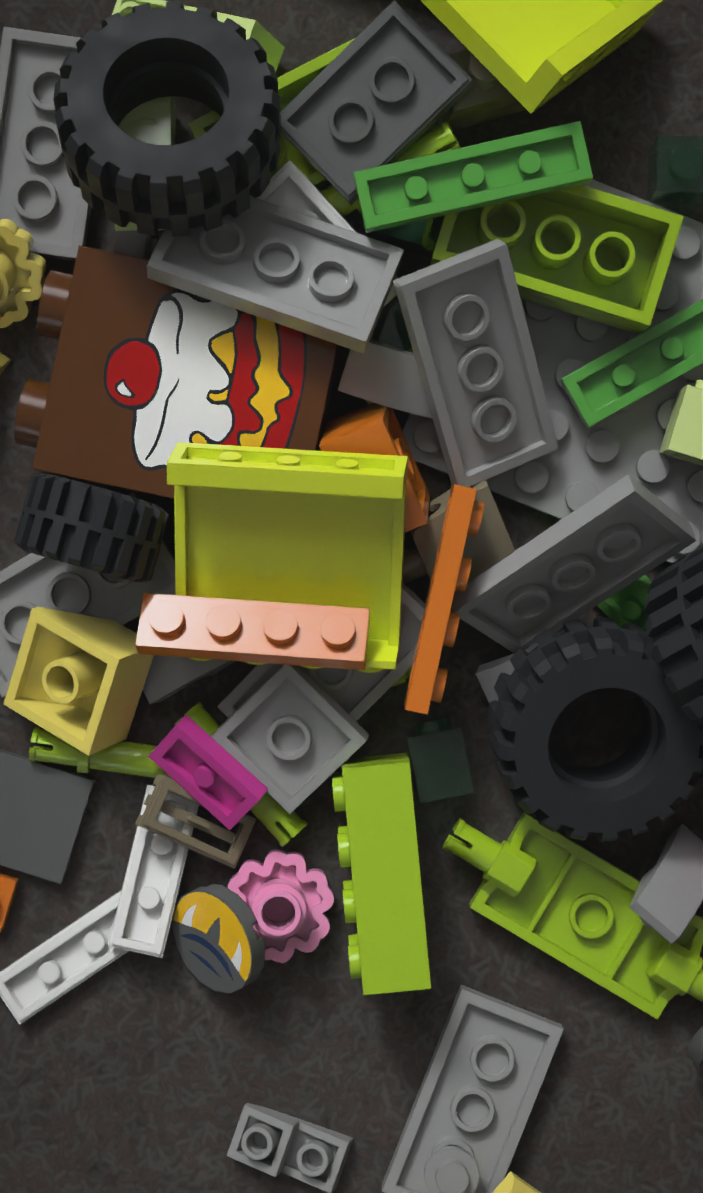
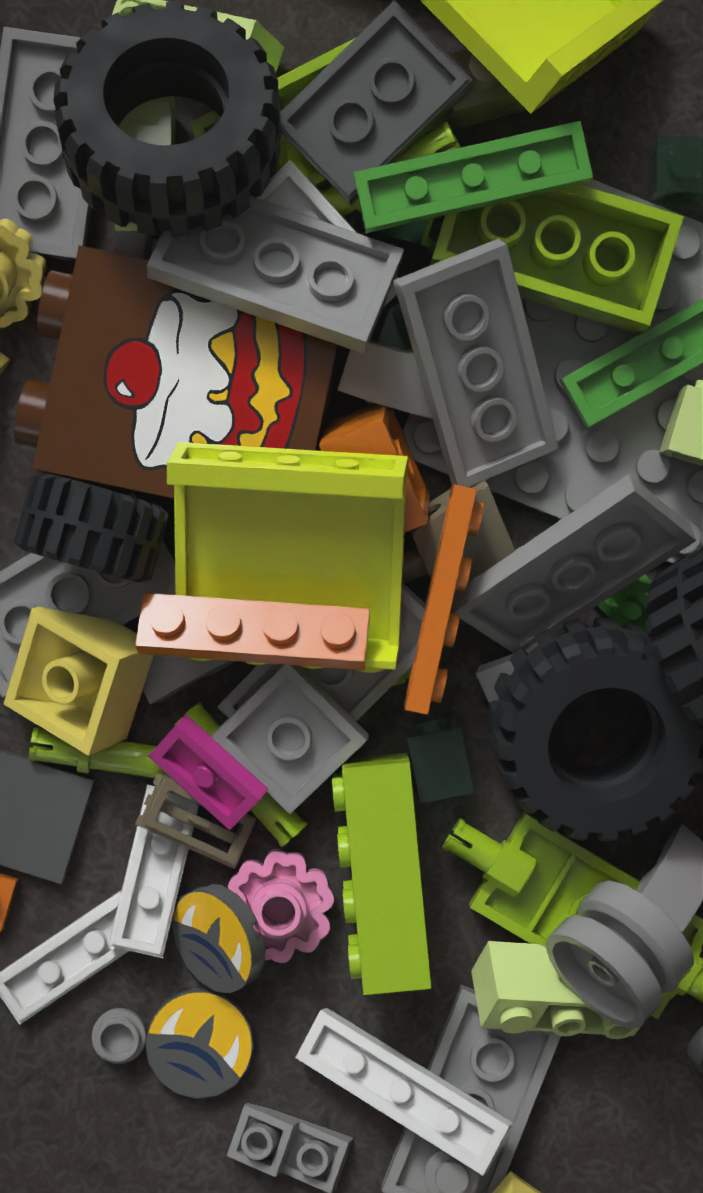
(119, 1035): none -> light grey plate
(199, 1043): none -> tile
(404, 1091): none -> white plate
(524, 993): none -> yellowish green slope
(620, 954): none -> light grey wheel

